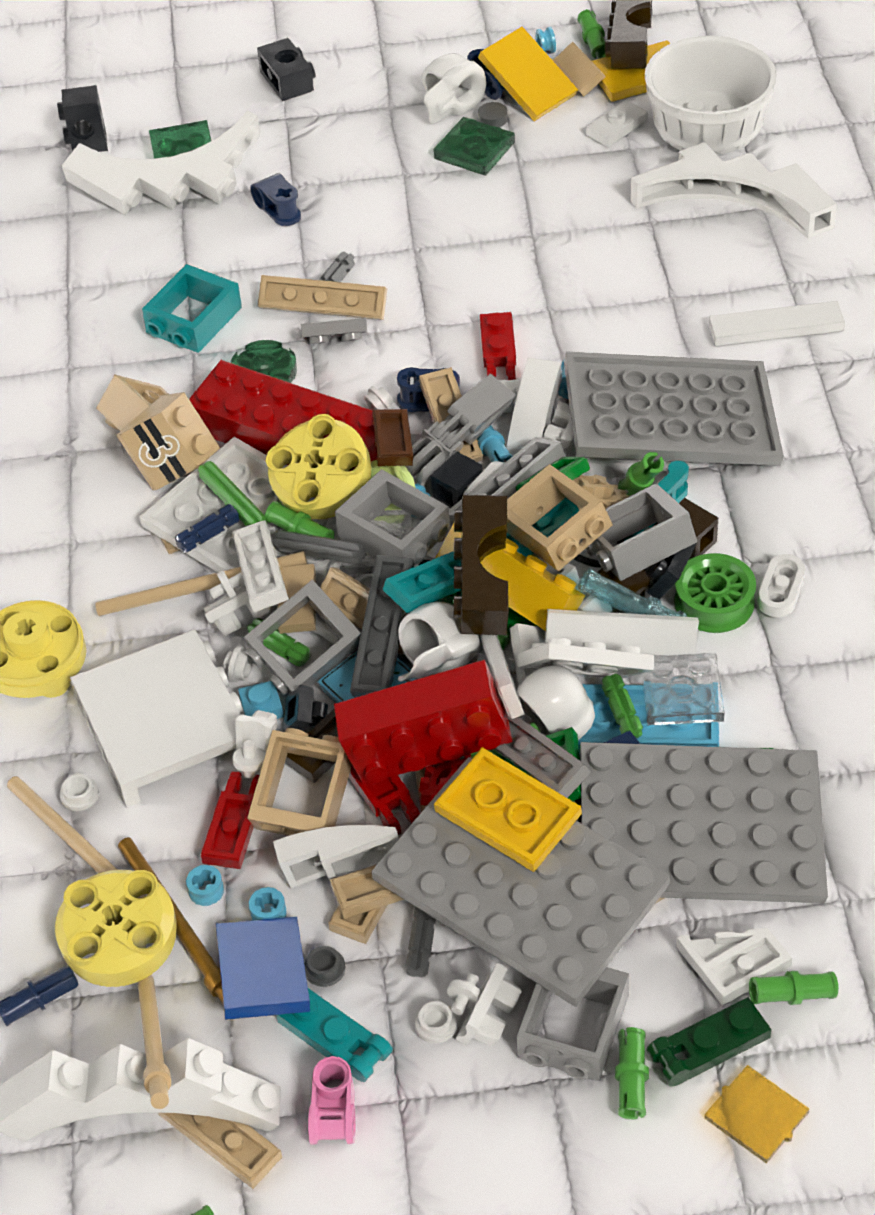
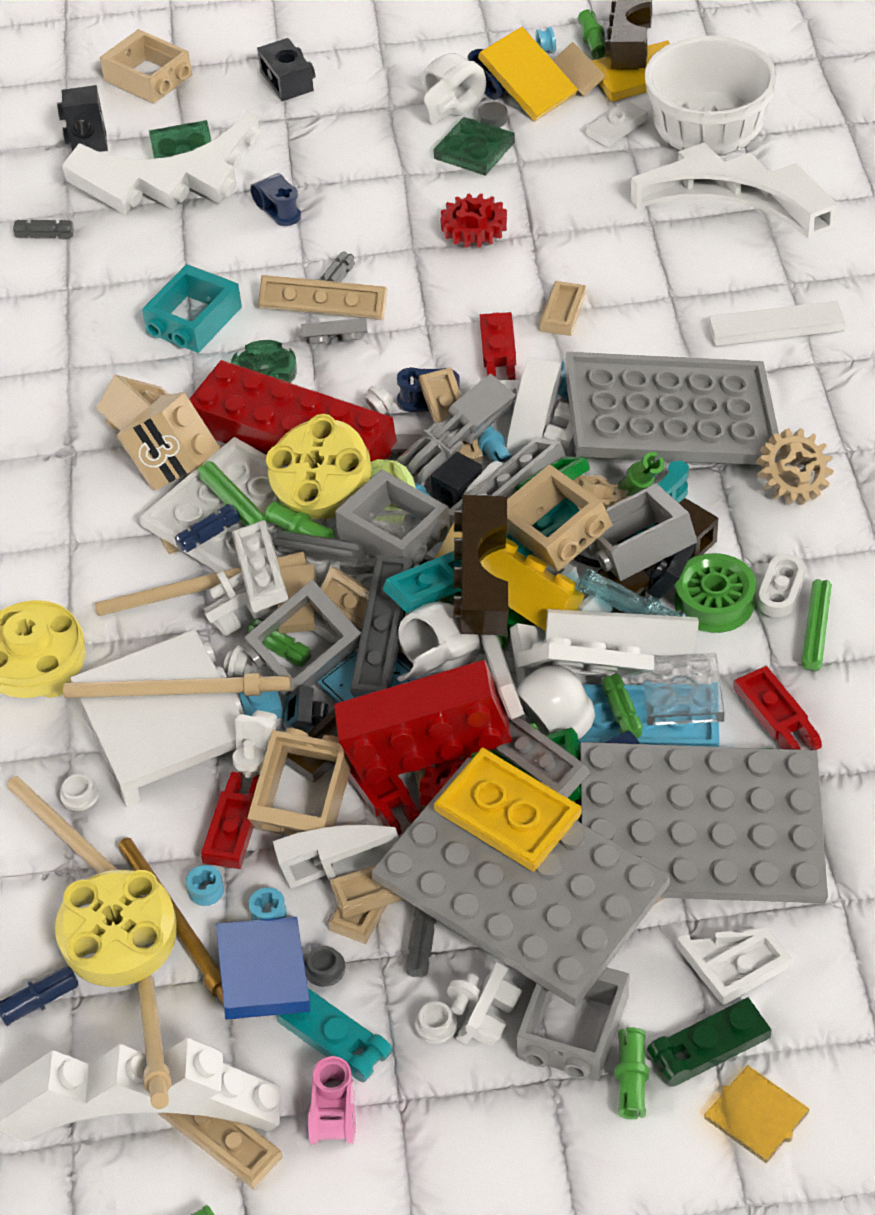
(43, 229): none -> dark grey axle
(142, 46): none -> tan window
(251, 684): none -> tan bar
(392, 437): reddish brown tile -> none
(473, 220): none -> red gear
(563, 308): none -> tan tile
(776, 709): none -> red hinge
(791, 480): none -> tan gear
(793, 987): bright green pin -> none
(816, 625): none -> bright green axle

